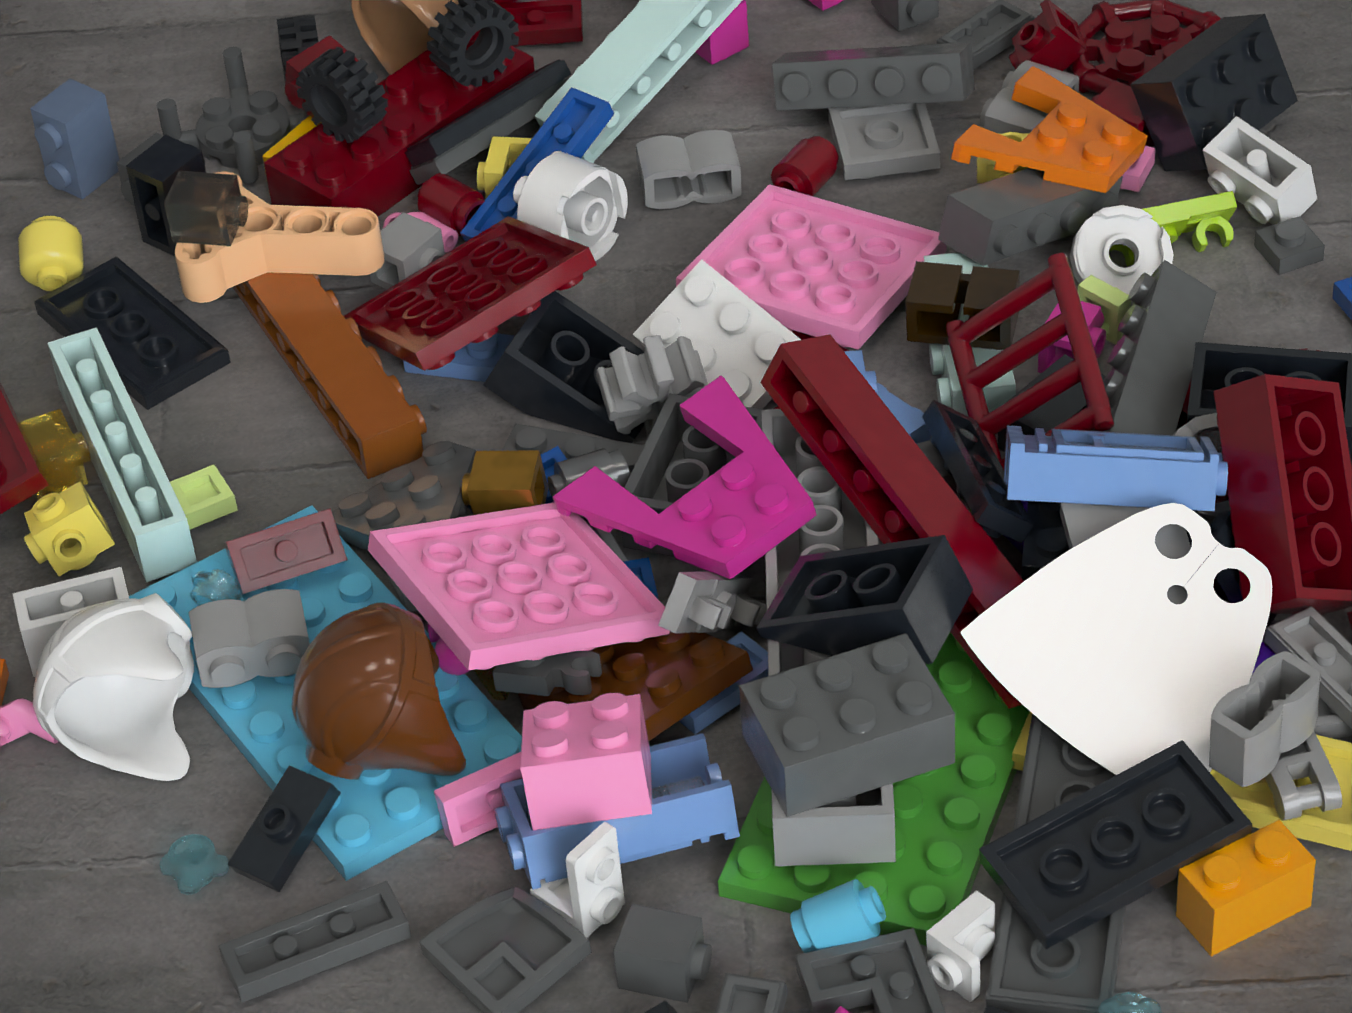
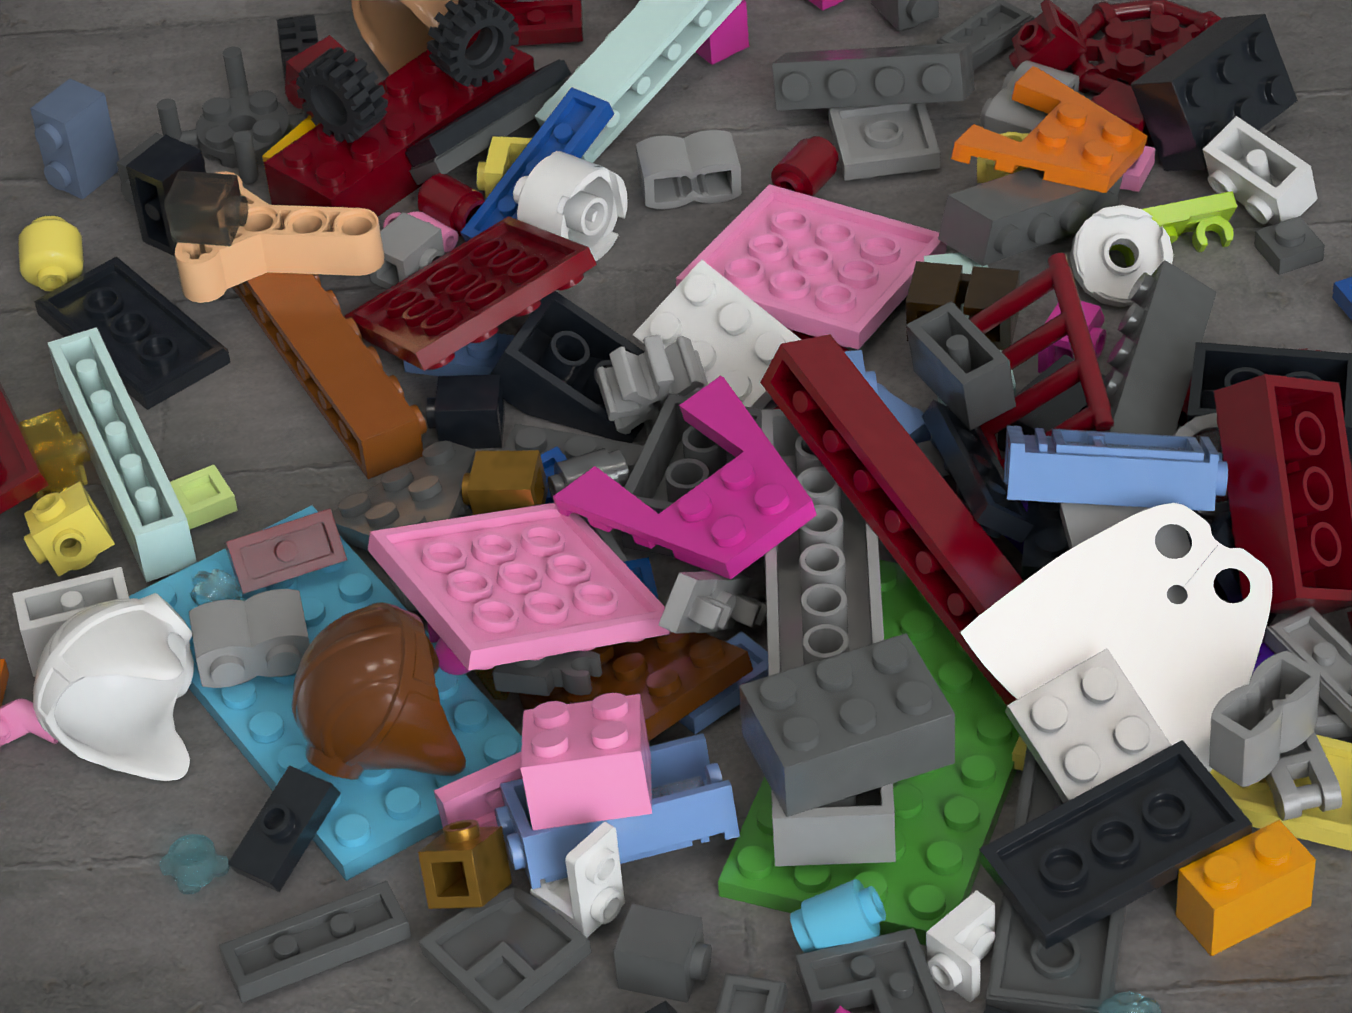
(465, 866): none -> pearl gold brick
(468, 410): none -> black brick
(870, 595): black slope -> none
(961, 365): none -> dark grey brick
(1086, 726): none -> plate
(1112, 301): yellowish green plate -> none

